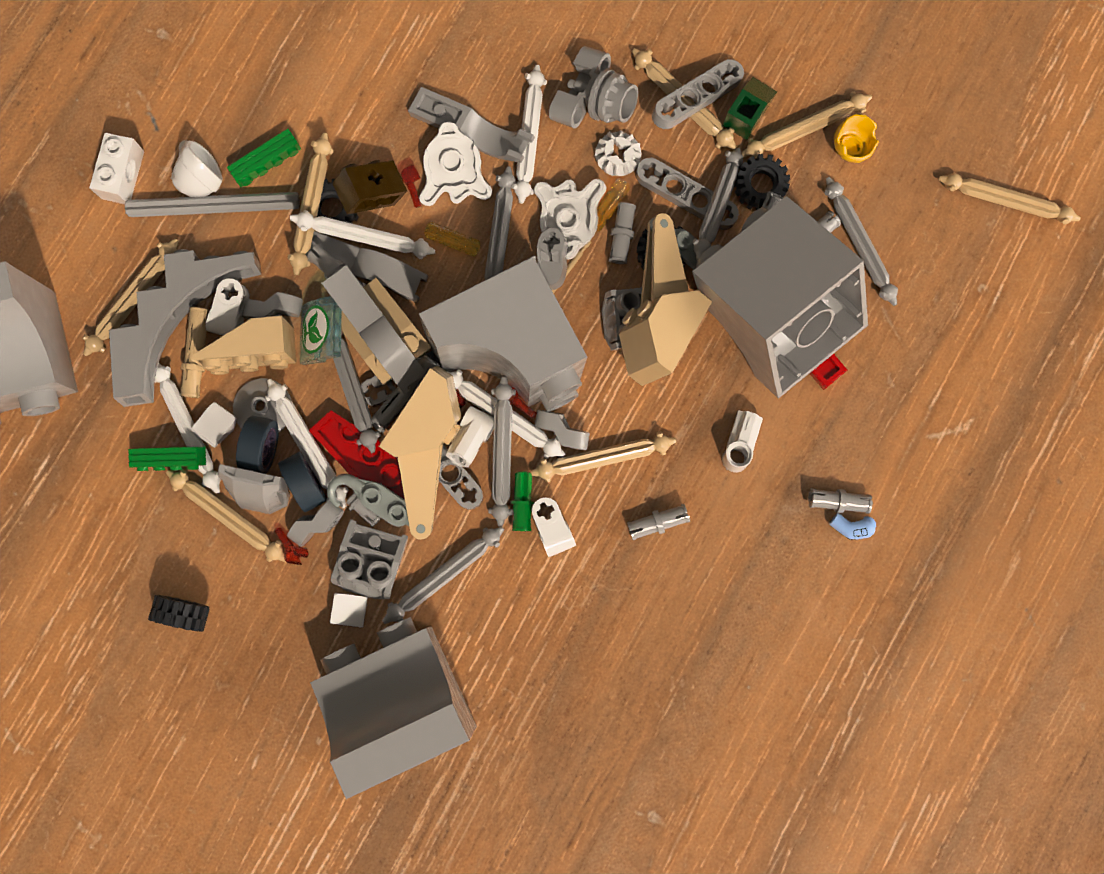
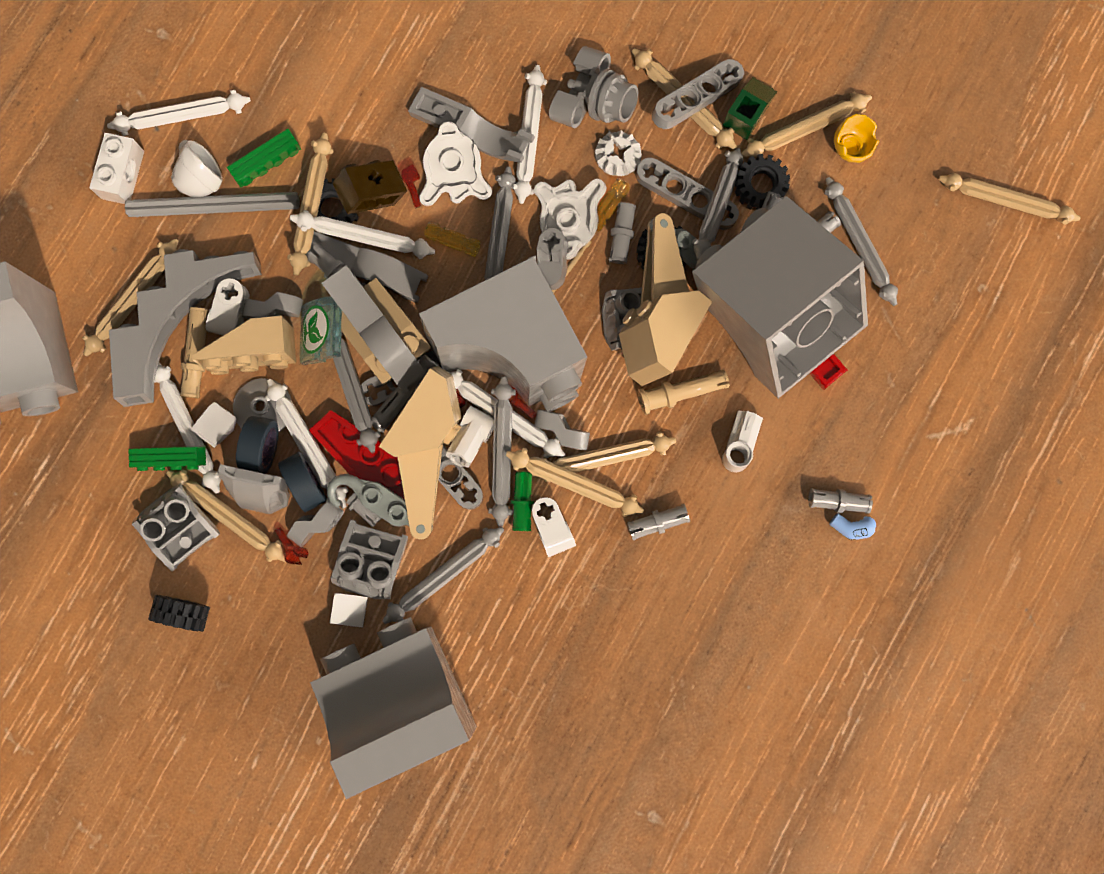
(174, 527): none -> light grey slope
(178, 112): none -> white wheel
(574, 482): none -> tan wheel
(670, 393): none -> tan pin

